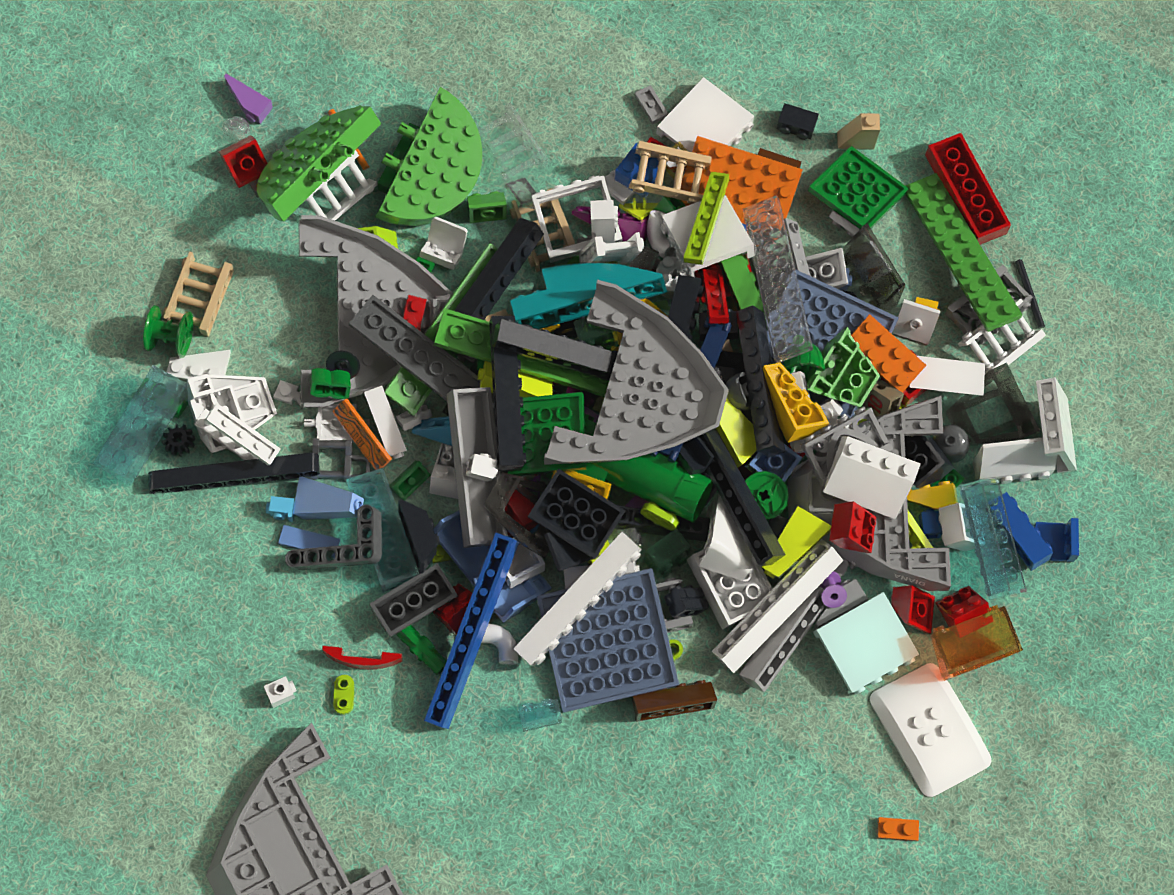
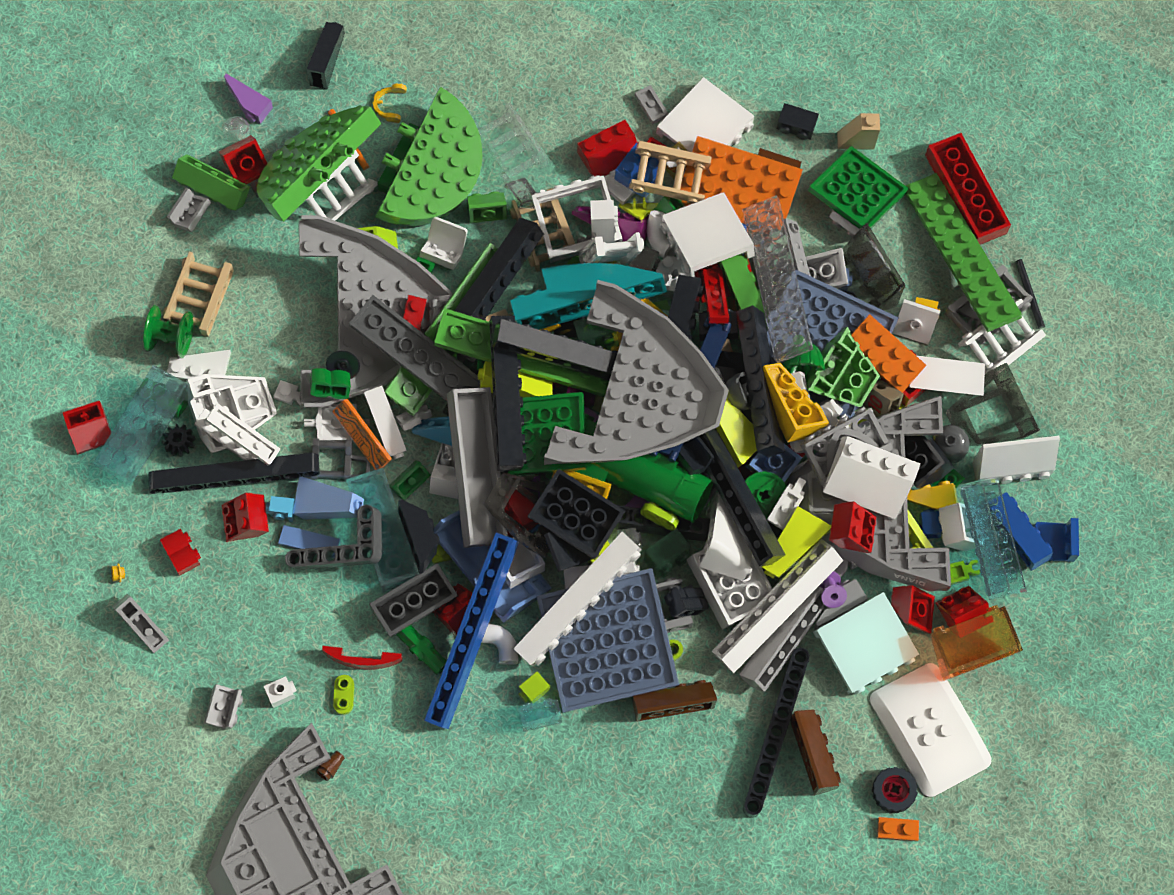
(87, 426): none -> red slope
(118, 573): none -> yellow plate
(140, 623): none -> light grey slope
(180, 552): none -> red brick
(188, 210): none -> light grey bracket
(210, 182): none -> bright green brick
(223, 707): none -> light grey bracket
(245, 517): none -> red slope
(325, 55): none -> black slope
(329, 768): none -> reddish brown cone
(390, 117): none -> yellow piece
(482, 467): white brick -> none
(533, 688): none -> lime brick
(607, 148): none -> red slope
(706, 218): lime plate -> none
(773, 741): none -> black beam
(787, 504): none -> white hinge
(814, 751): none -> reddish brown slope
(894, 801): none -> black wheel
(960, 572): none -> lime plate
(1056, 424): white panel -> none

